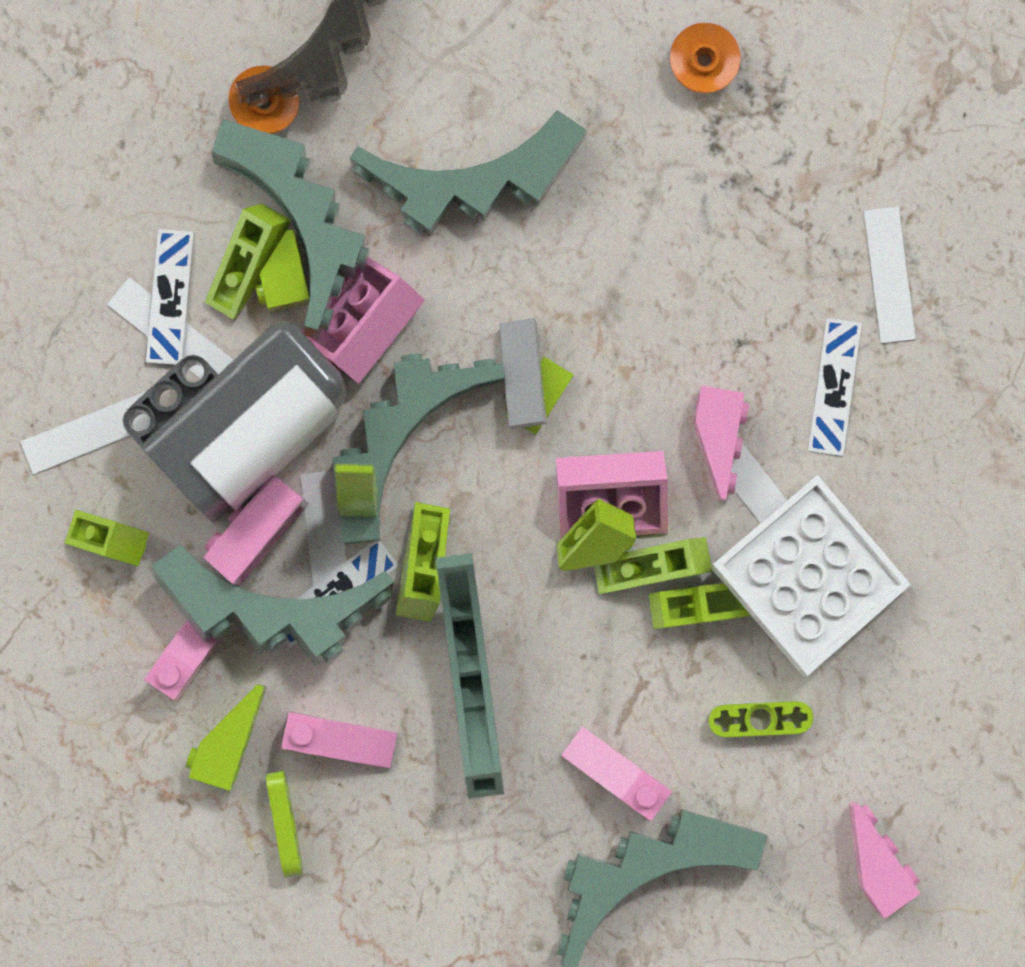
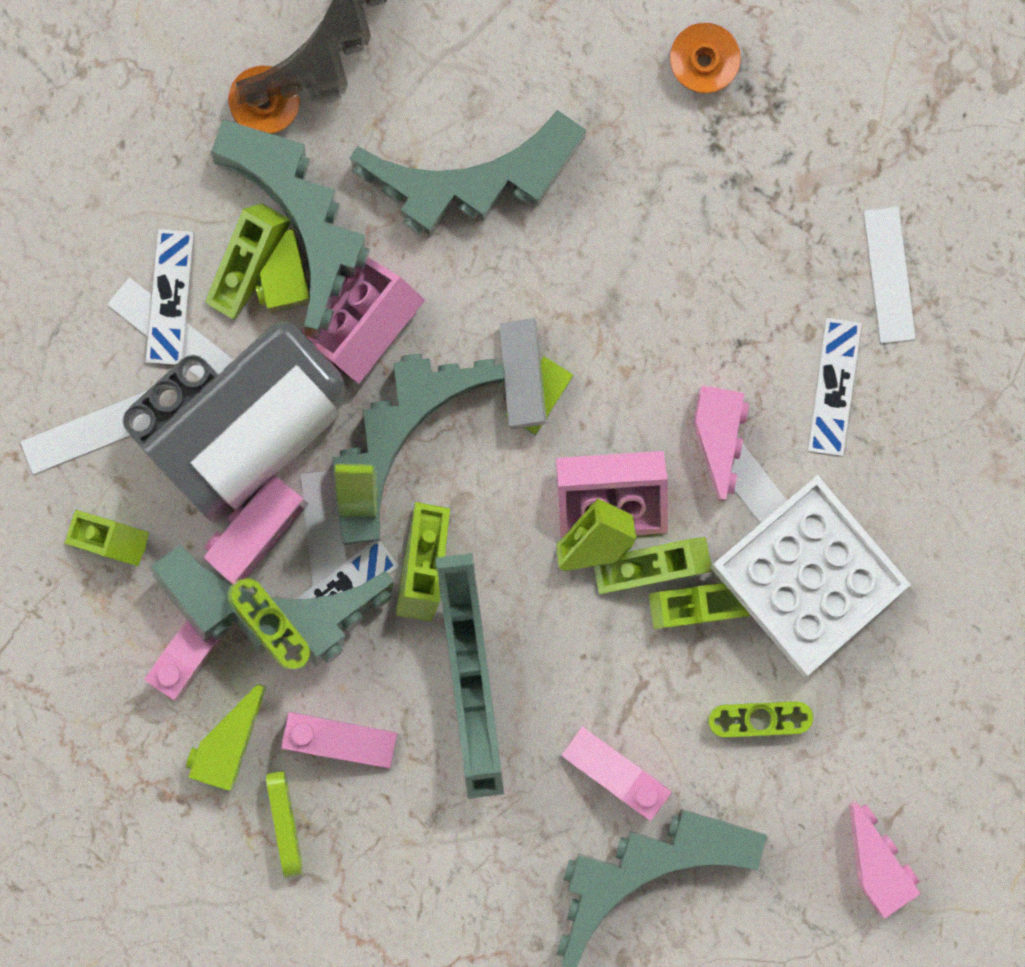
(284, 624): none -> lime beam

